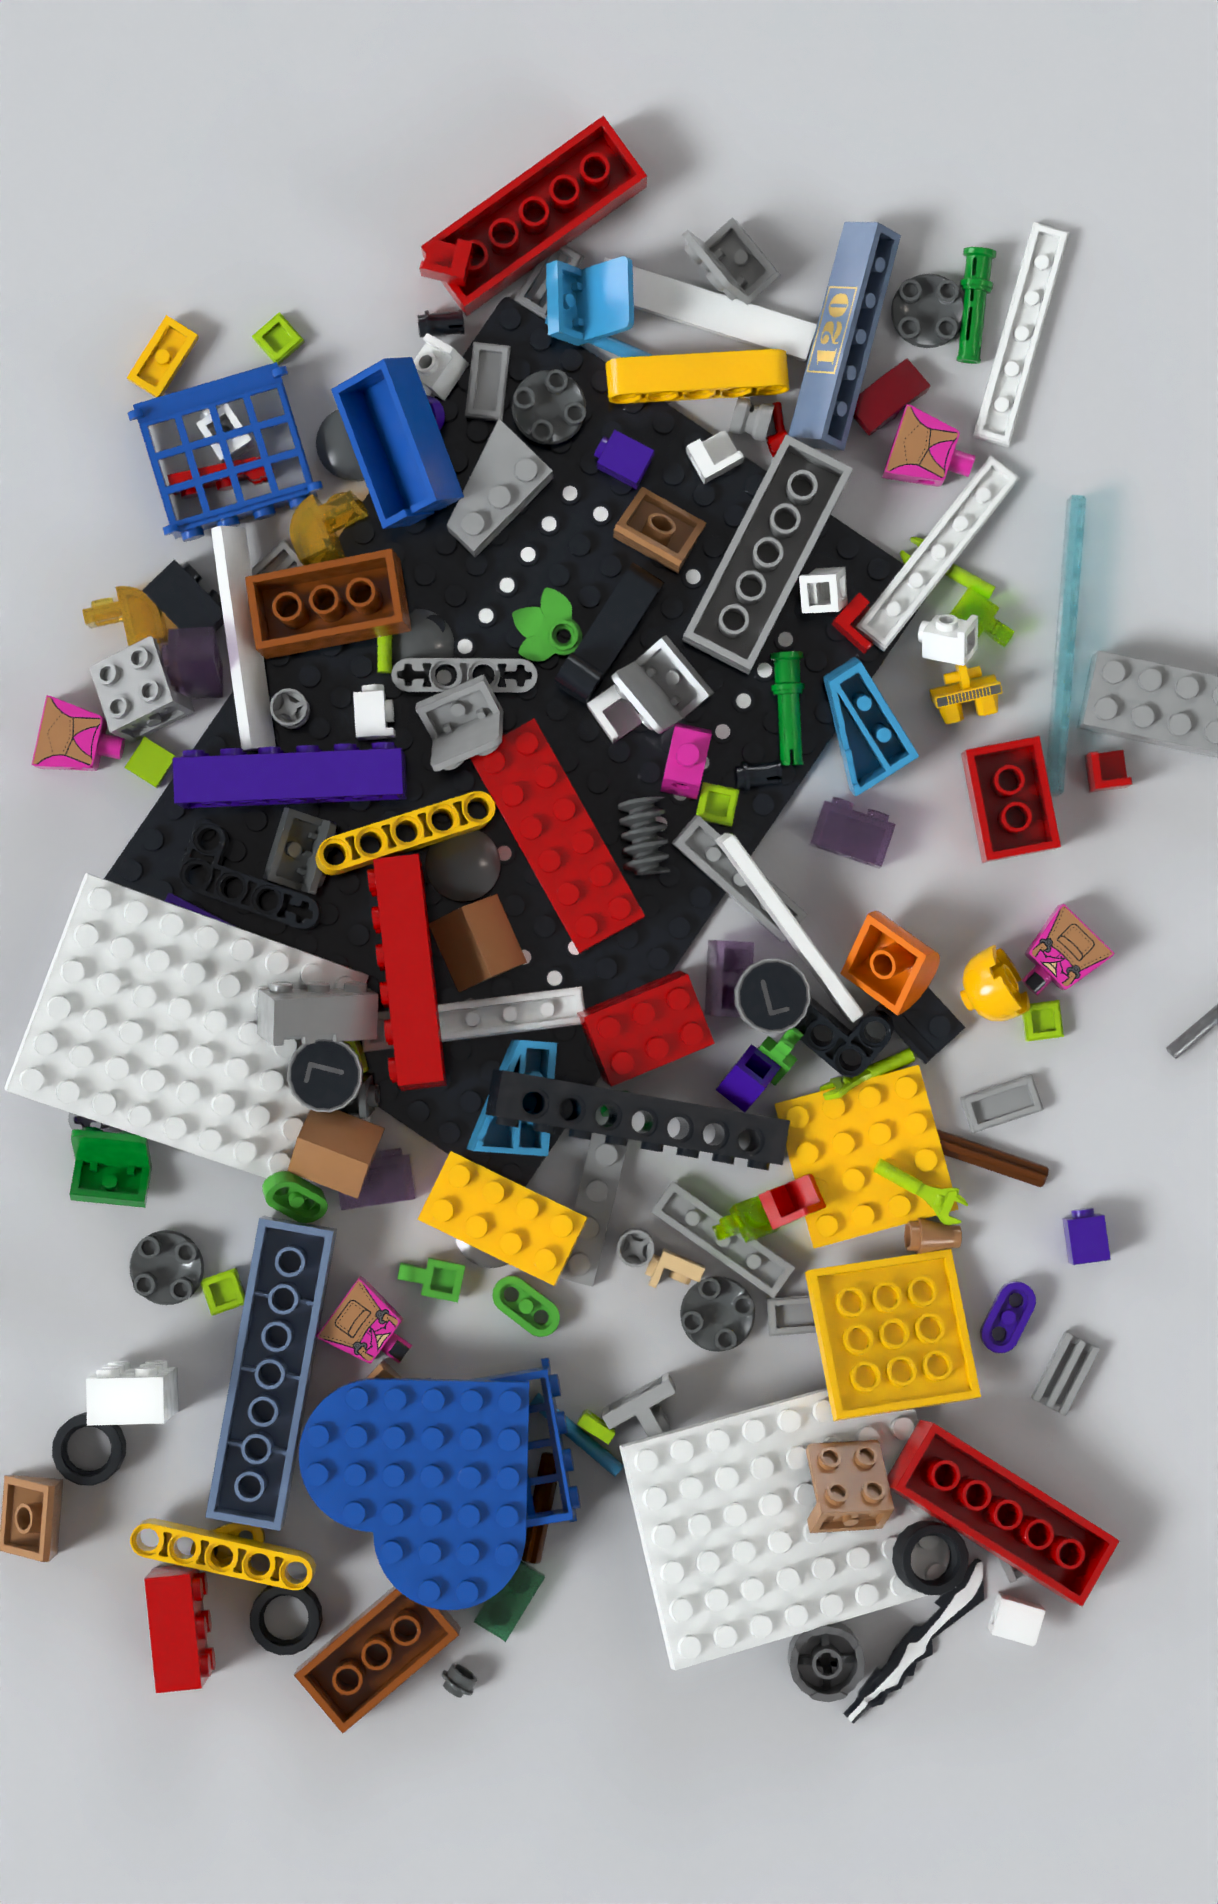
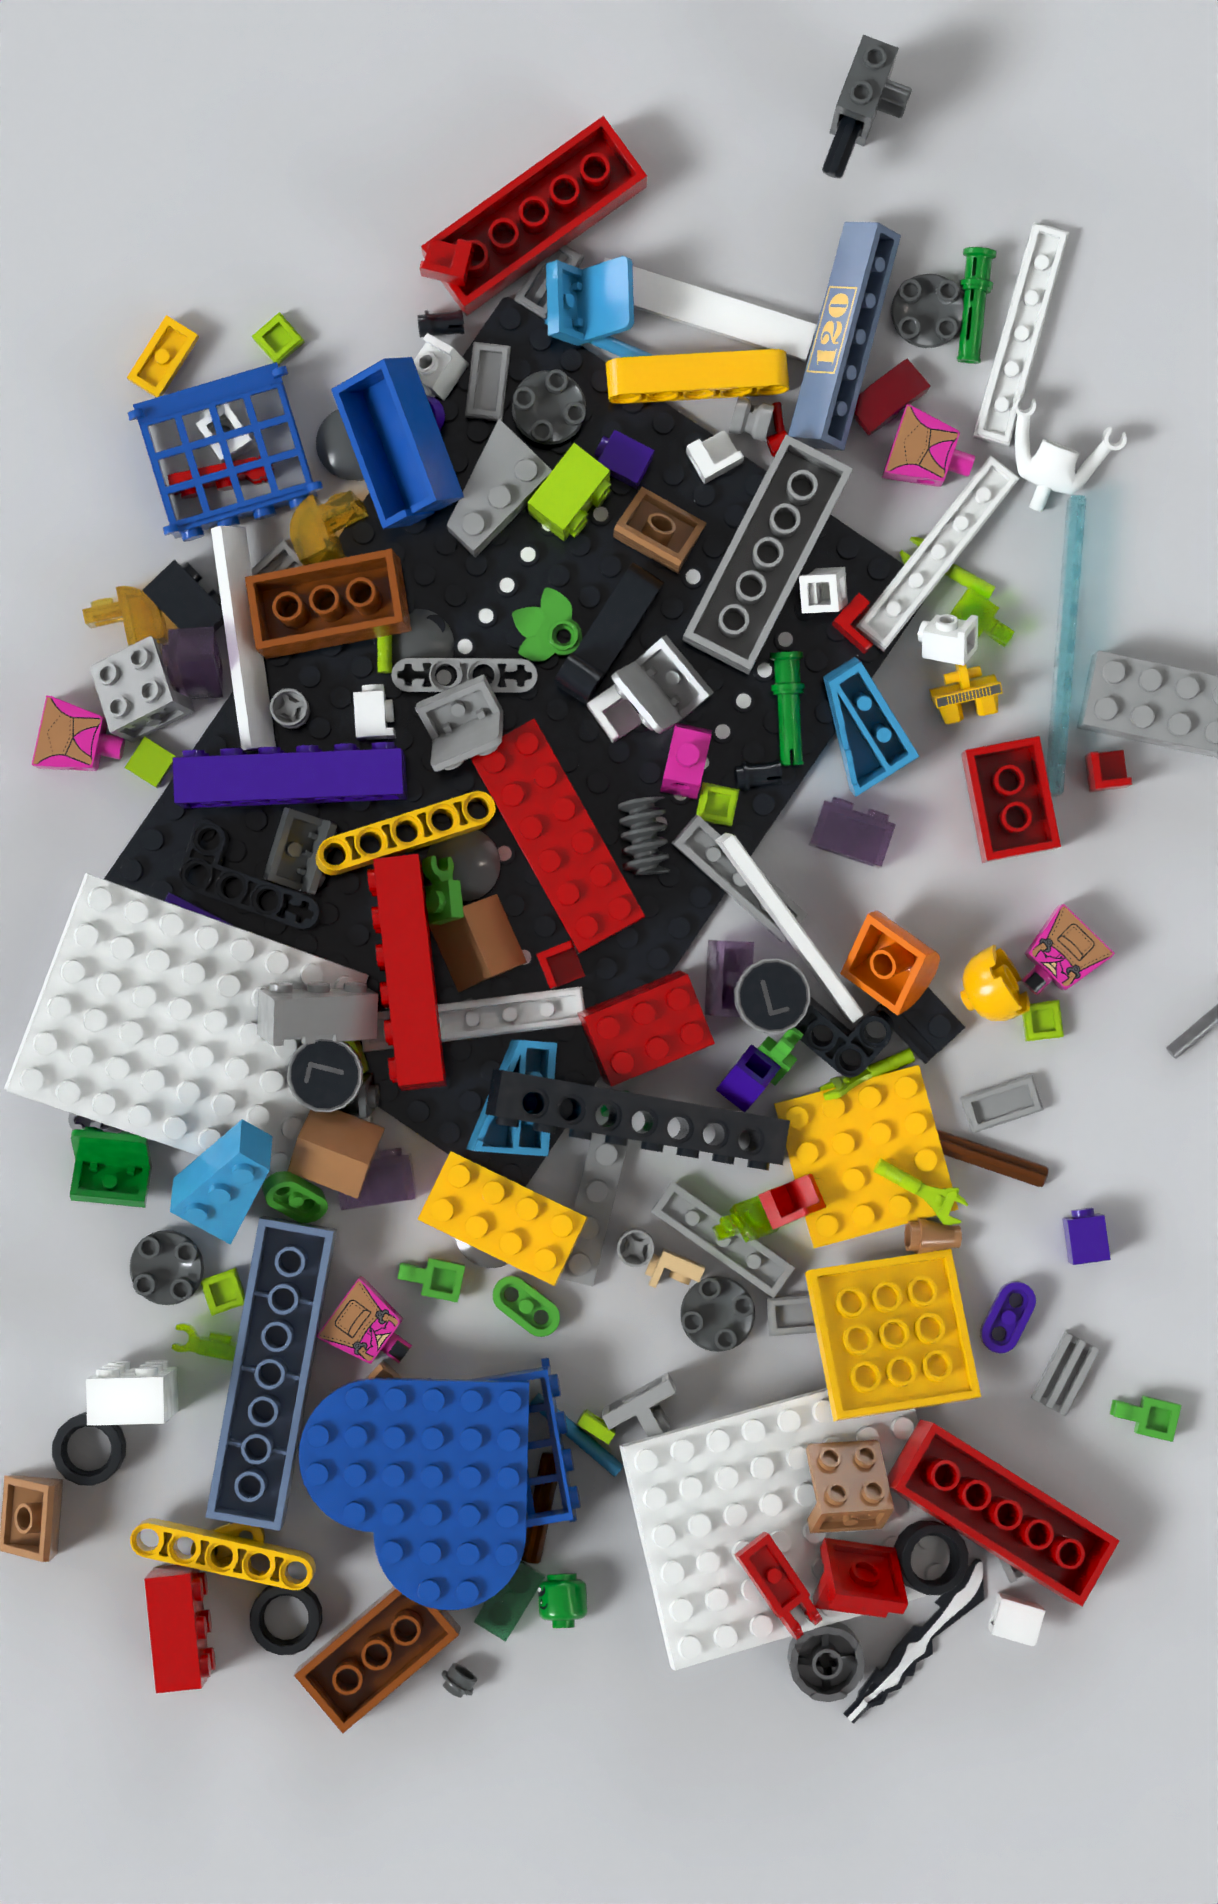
(216, 1345): none -> clear neon green plate
(223, 1181): none -> dark azure wedge
(444, 894): none -> bright green plate
(560, 965): none -> red panel
(562, 1599): none -> green head
(570, 492): none -> lime brick
(732, 262): light grey bracket -> none
(777, 1582): none -> red hinge
(860, 1579): none -> red bracket
(863, 94): none -> dark grey piece
(1053, 463): none -> white piece
(1152, 1418): none -> bright green plate

